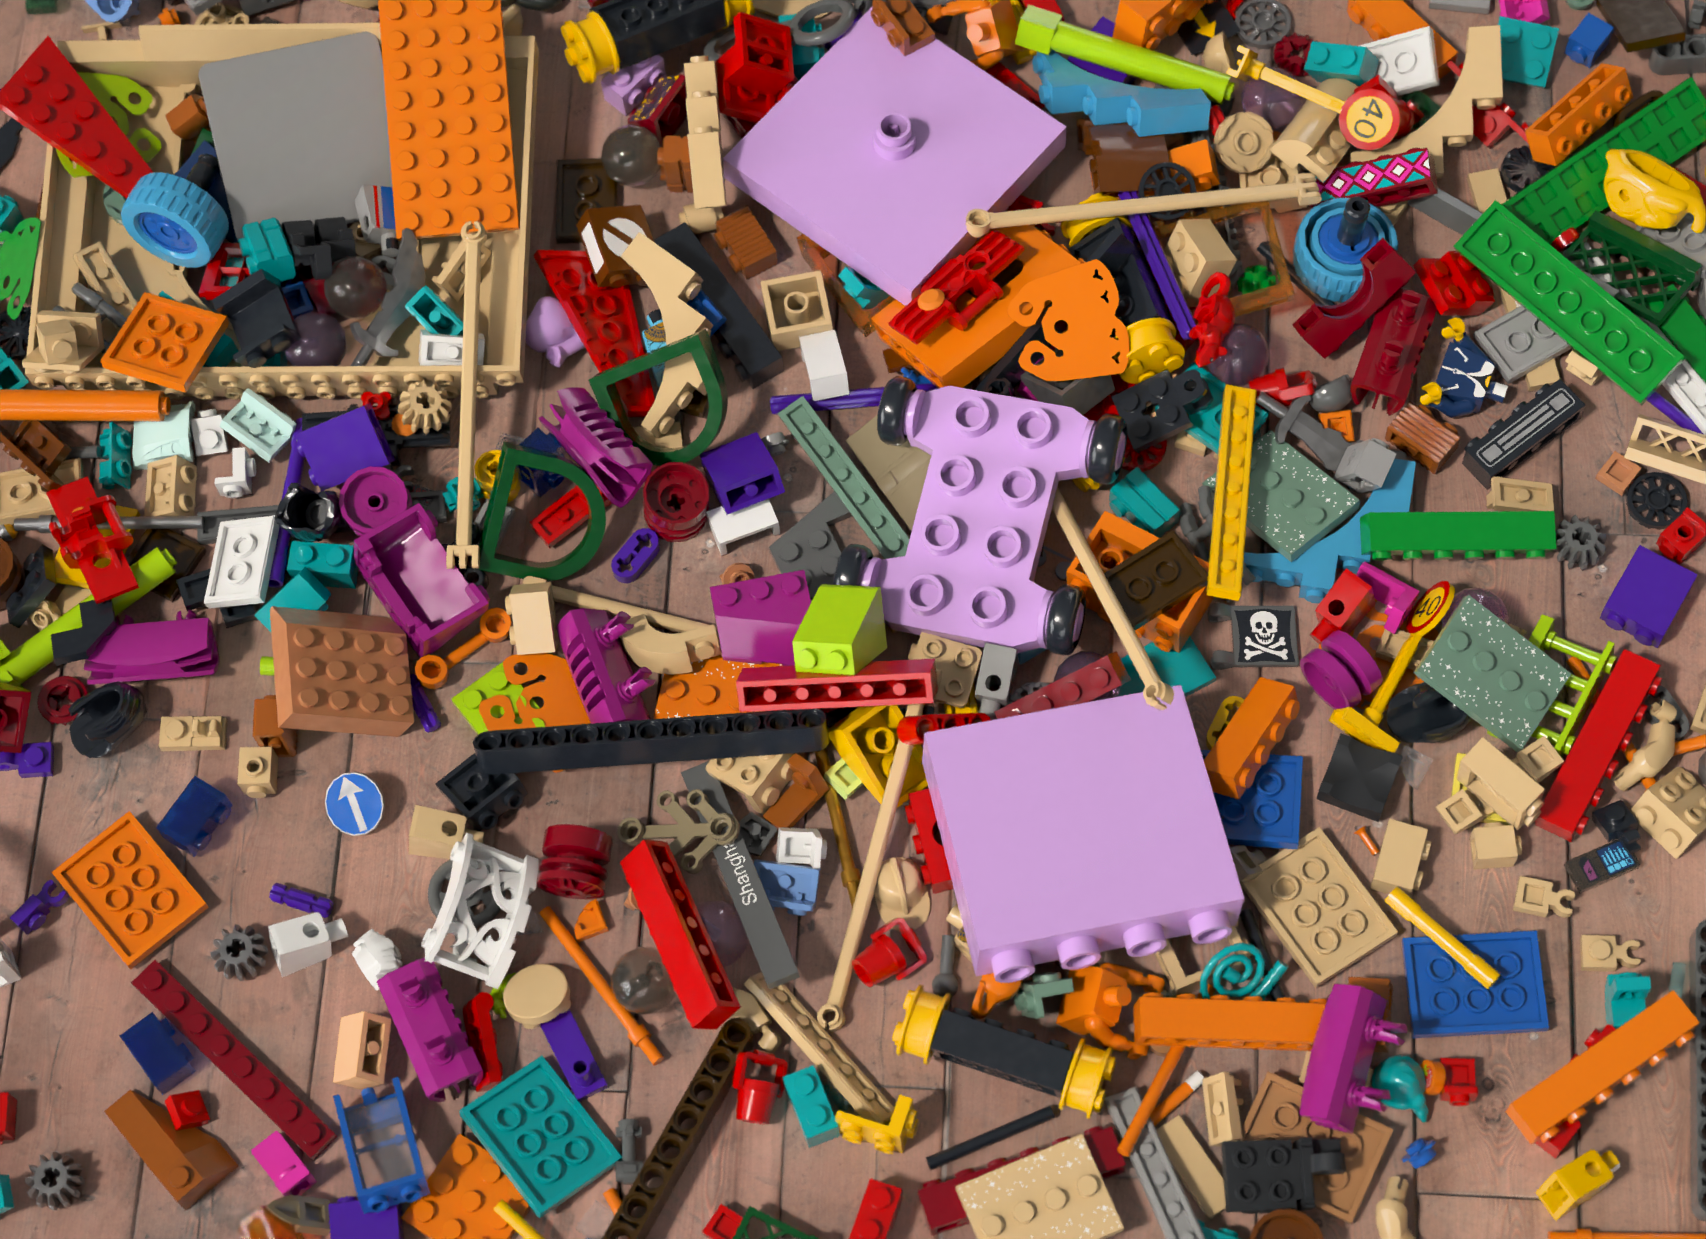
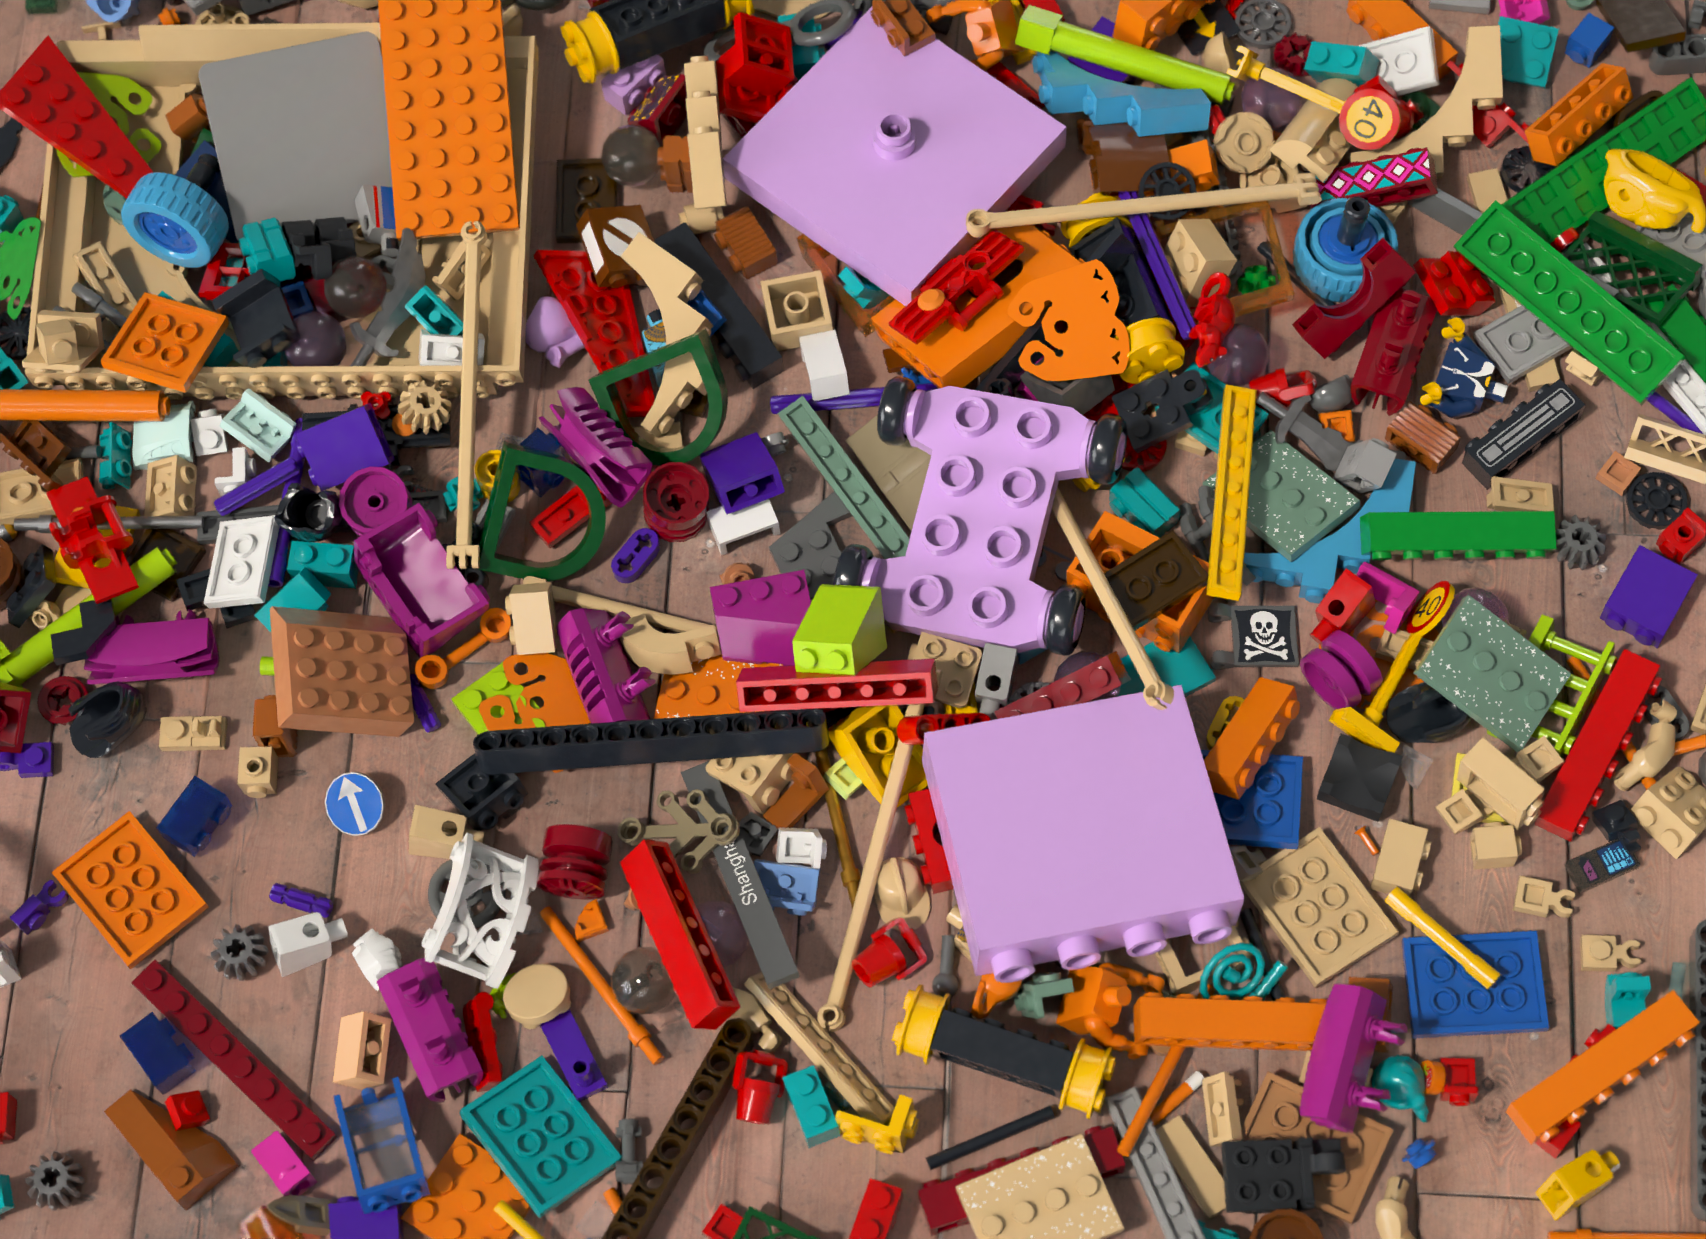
(256, 486): none -> dark purple axle

